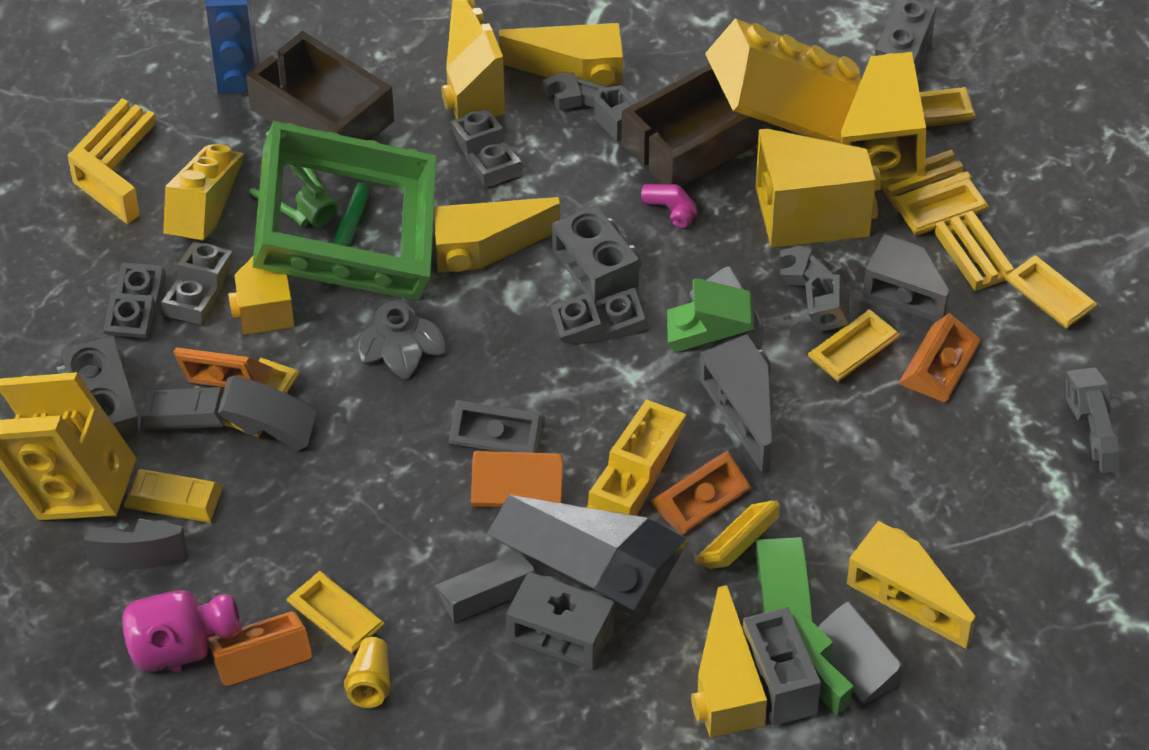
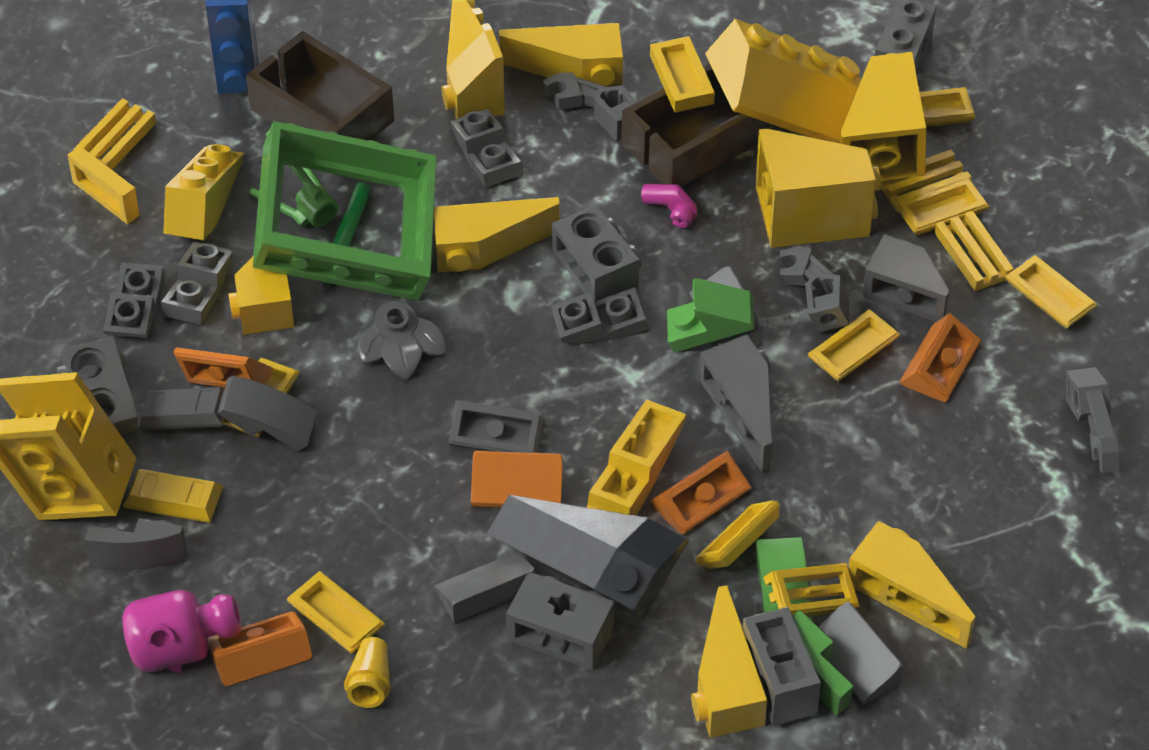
(682, 74): none -> yellow tile
(784, 596): none -> yellow tile

